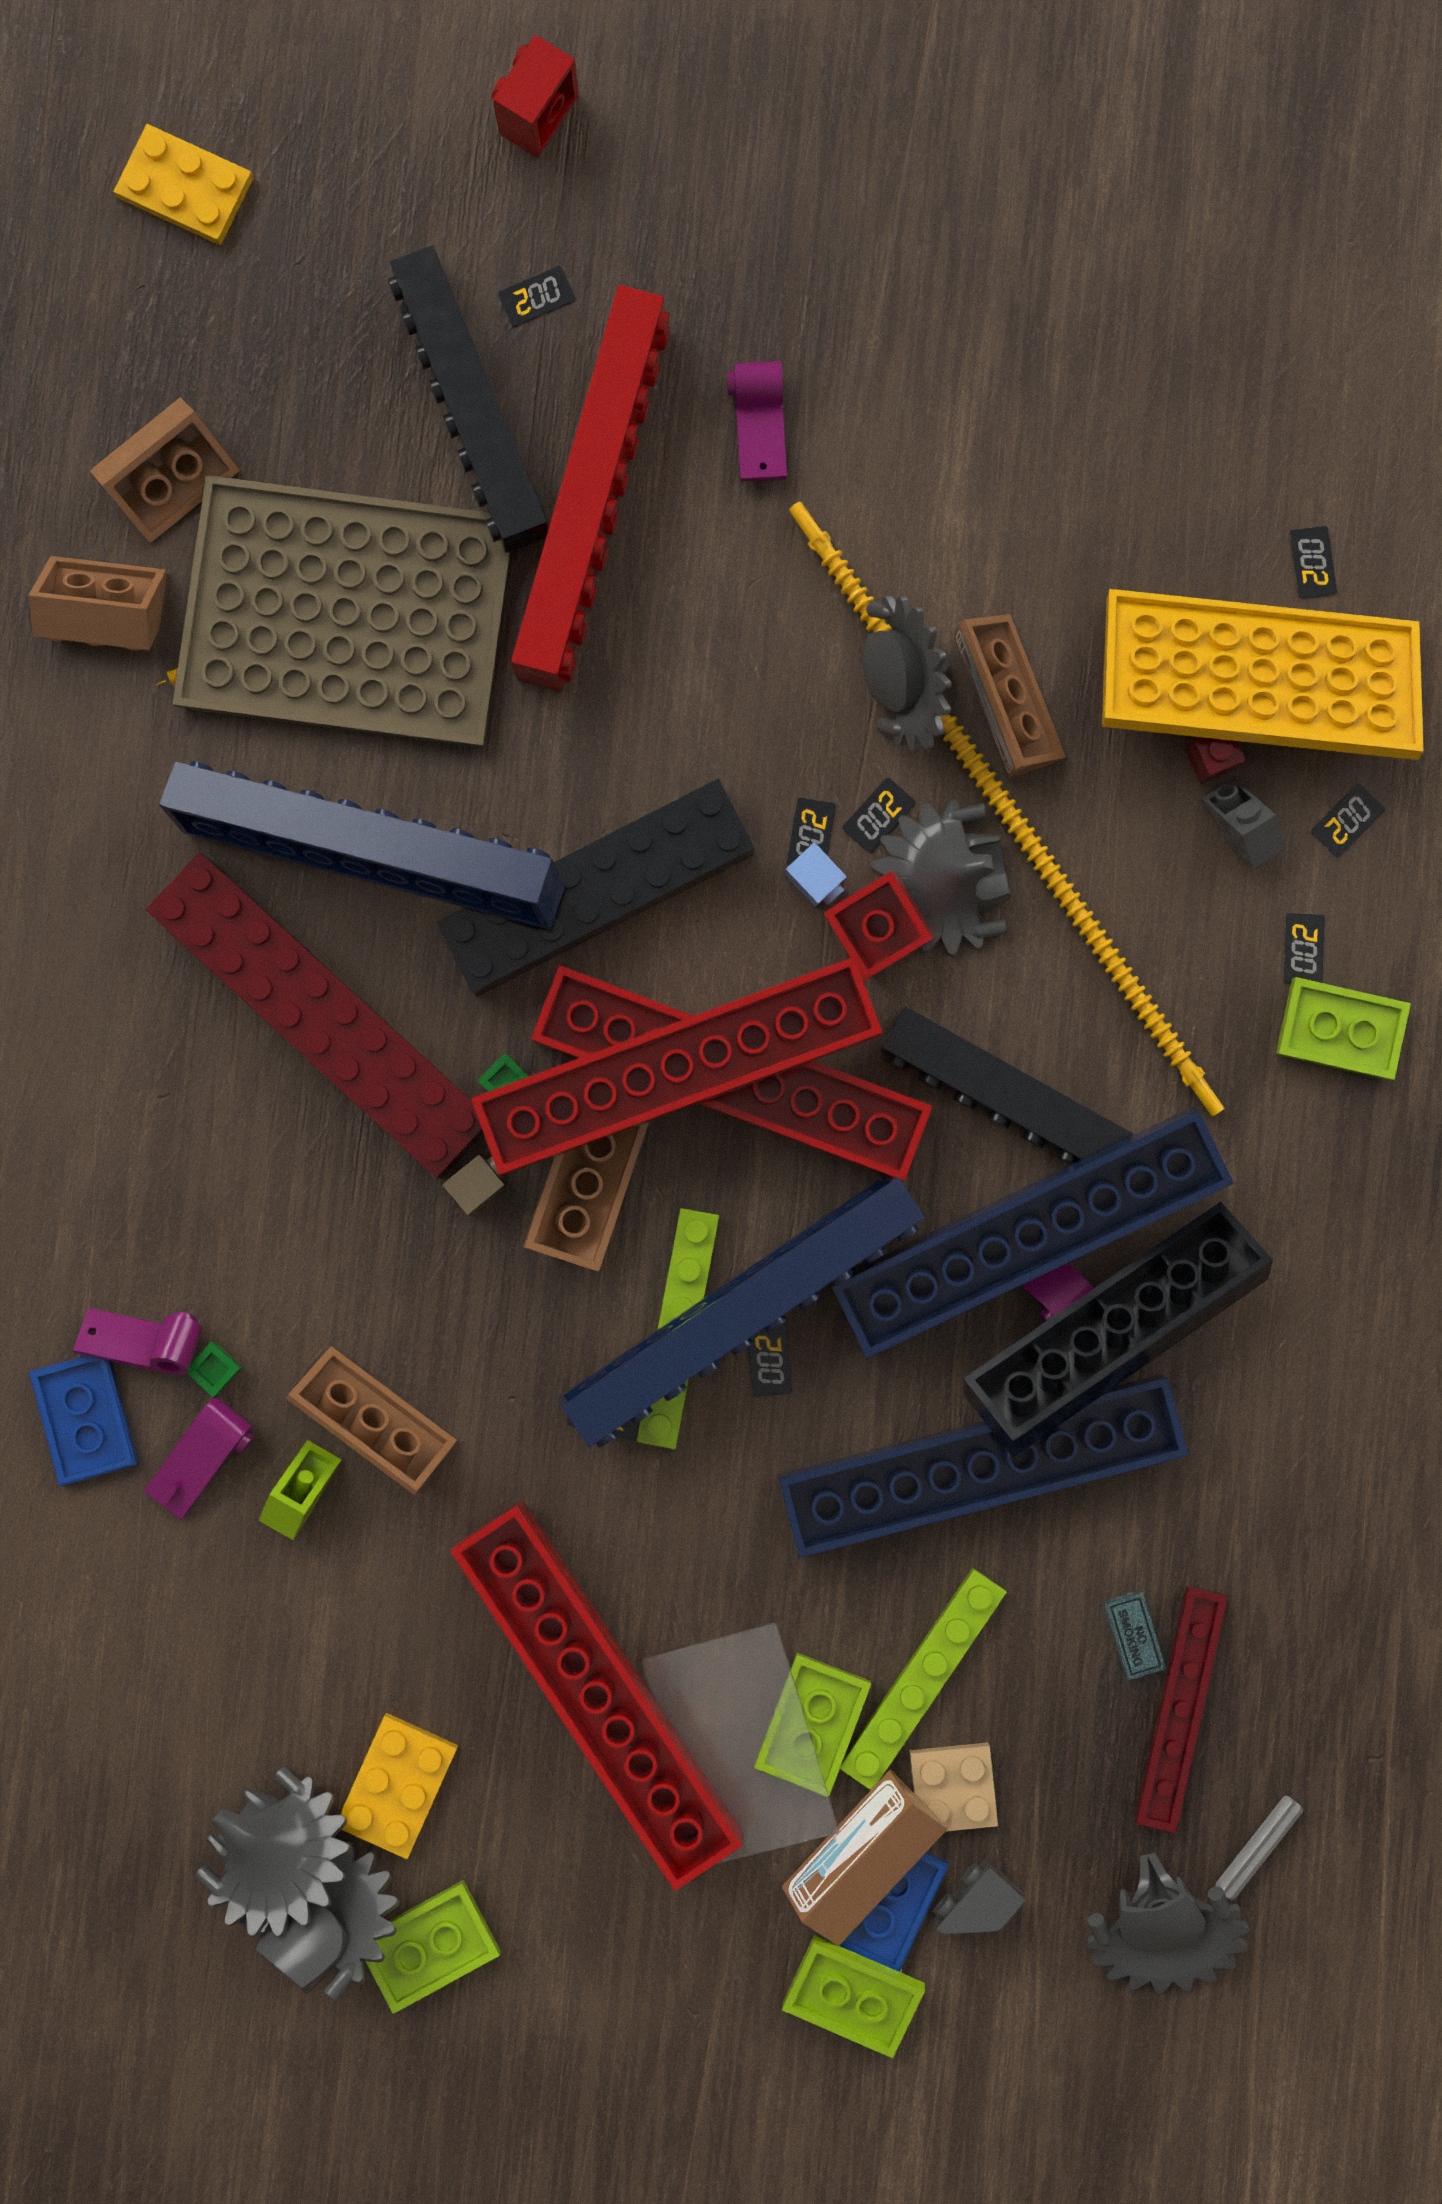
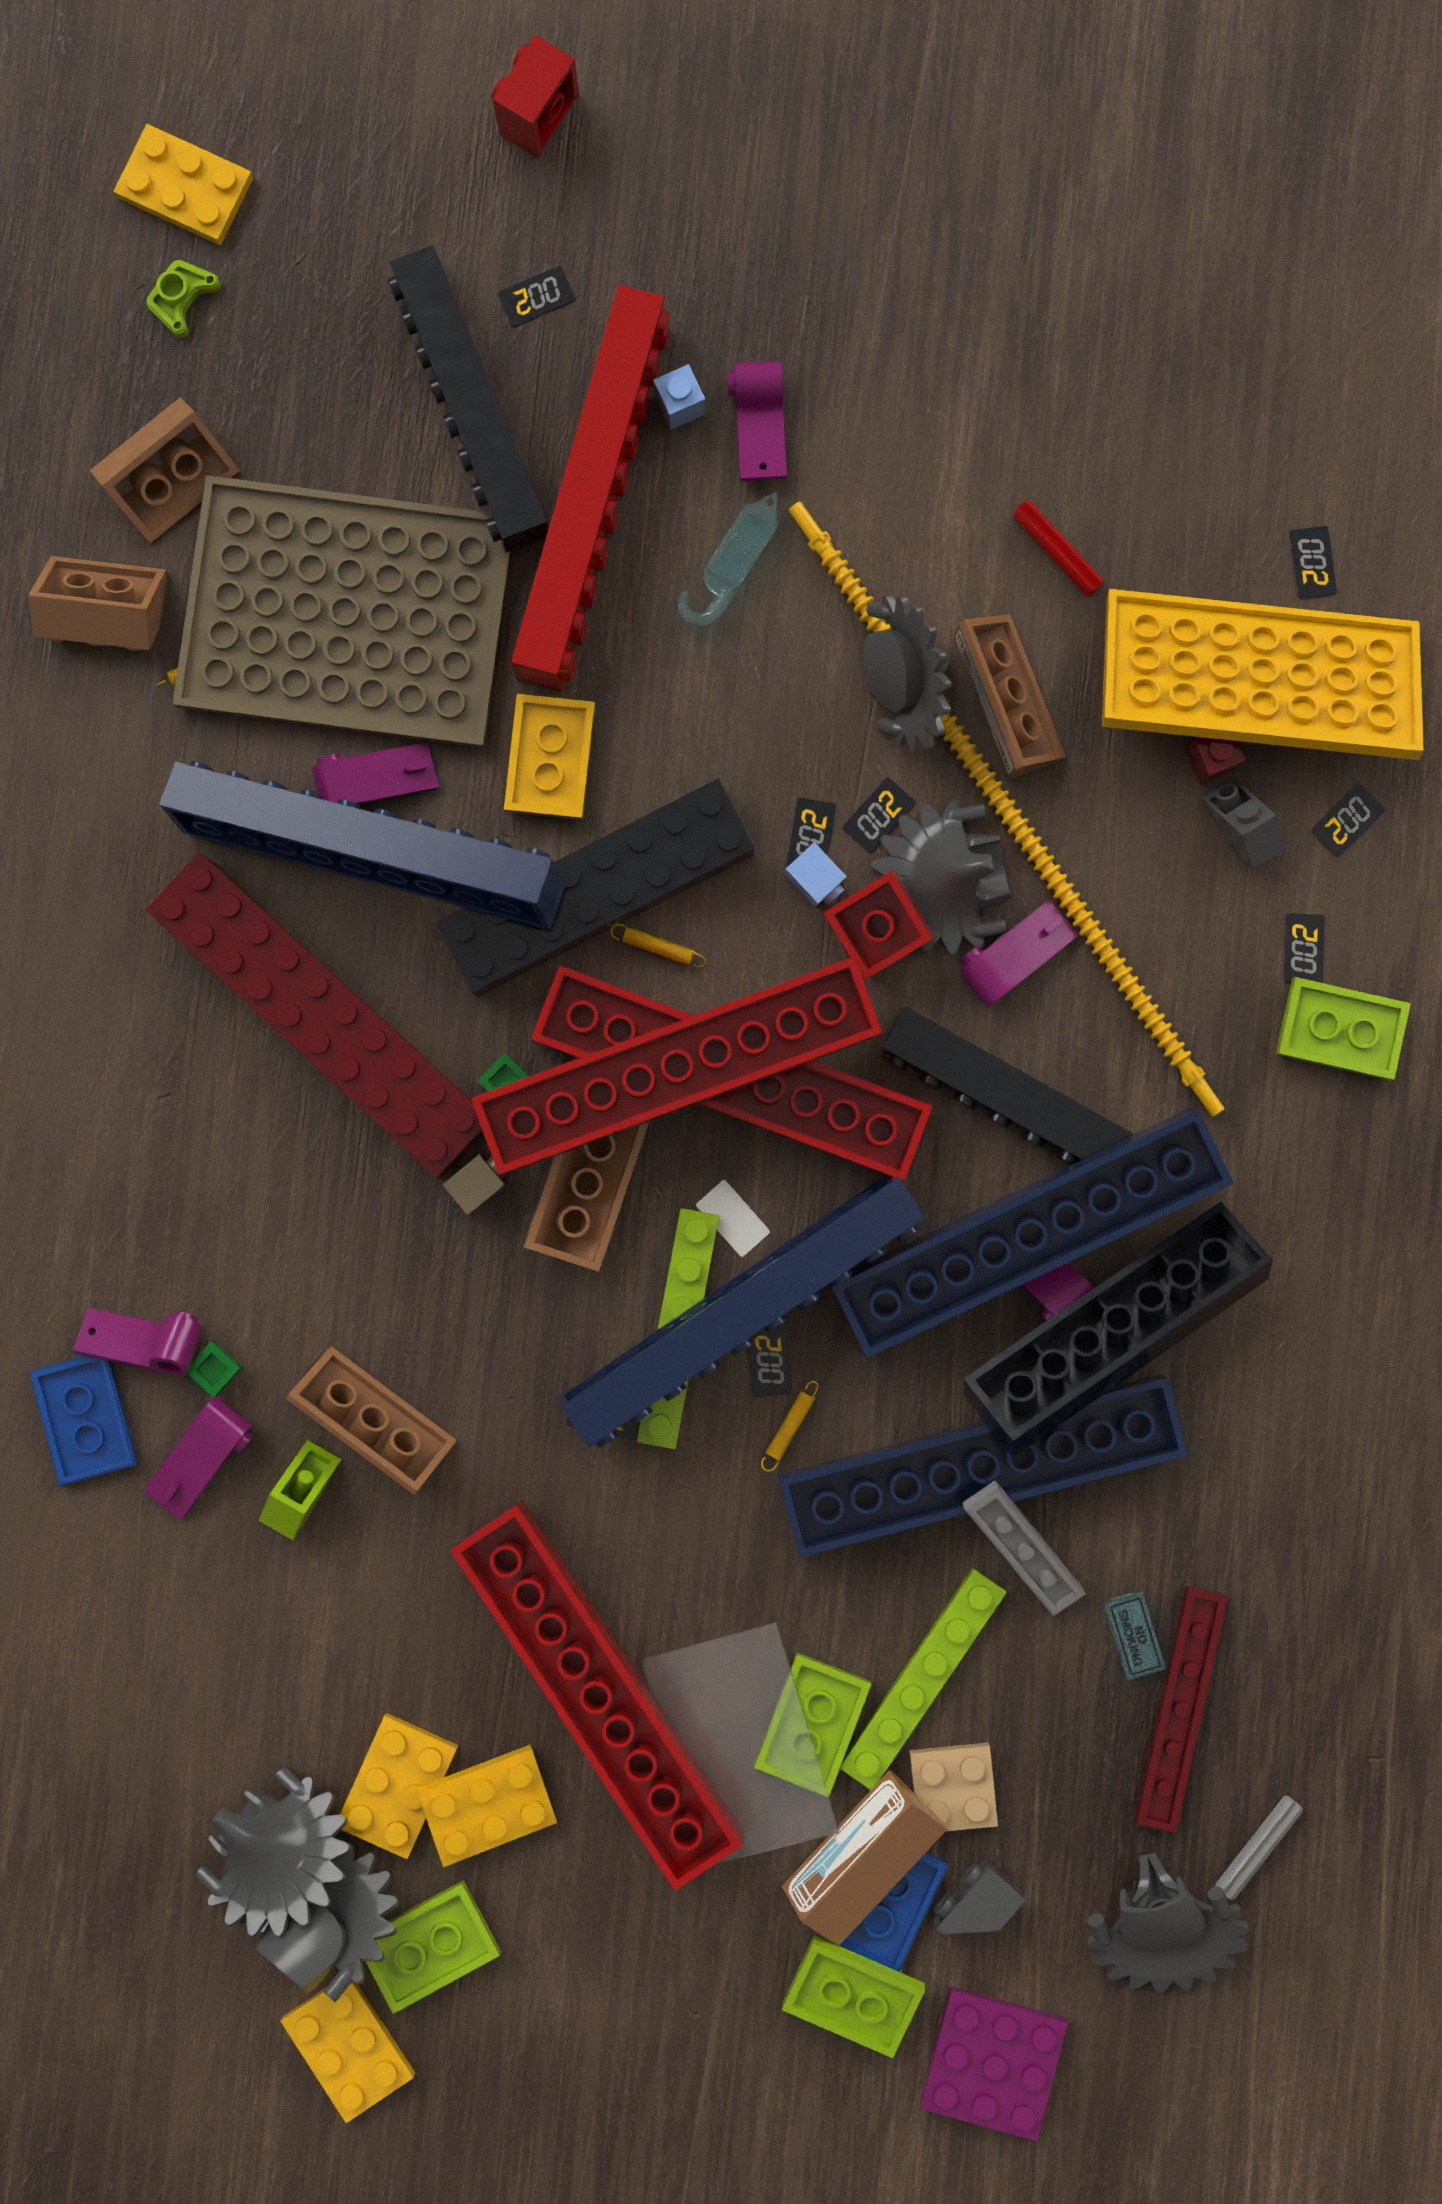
(177, 291): none -> lime piece
(348, 2049): none -> yellow plate
(376, 774): none -> magenta door
(486, 1805): none -> yellow plate
(549, 757): none -> yellow plate
(658, 946): none -> yellow piece
(679, 397): none -> light blue brick
(734, 559): none -> clear light blue plate
(736, 1219): none -> white sticker
(790, 1426): none -> yellow piece
(993, 2063): none -> magenta plate
(1017, 953): none -> magenta door
(1023, 1548): none -> light grey tile
(1058, 548): none -> red axle

